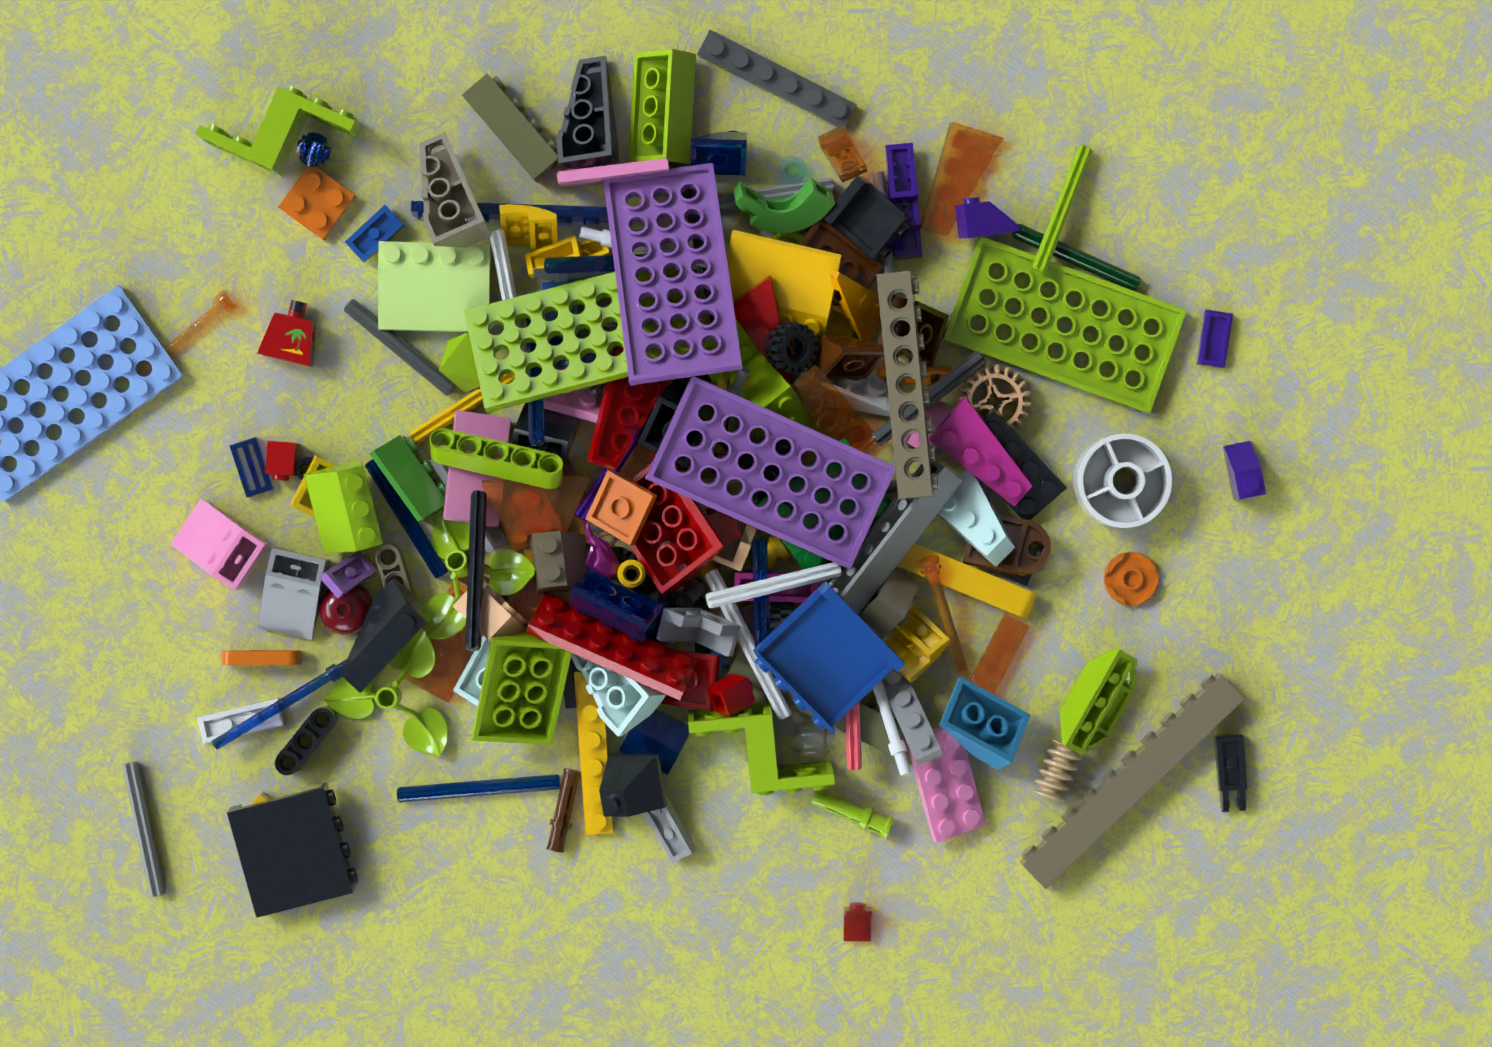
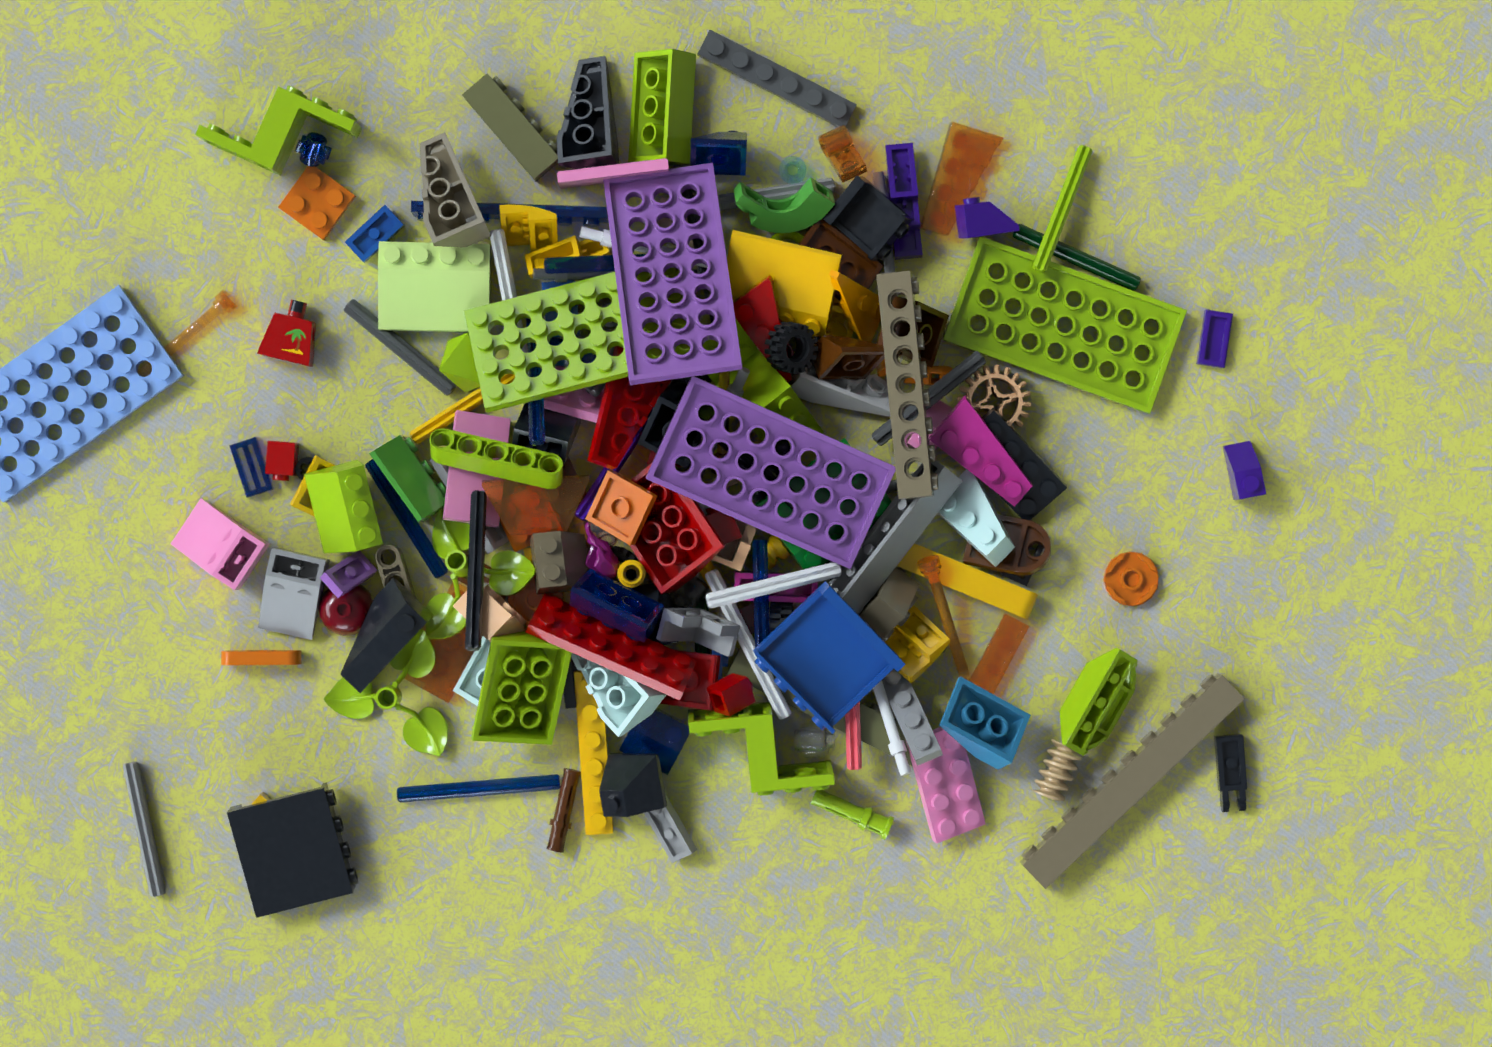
(218, 723): white tile -> none
(295, 748): black beam -> none
(332, 674): clear blue bar -> none
(831, 411): clear orange wing -> none
(857, 922): clear red bracket -> none
(1095, 486): white piece -> none

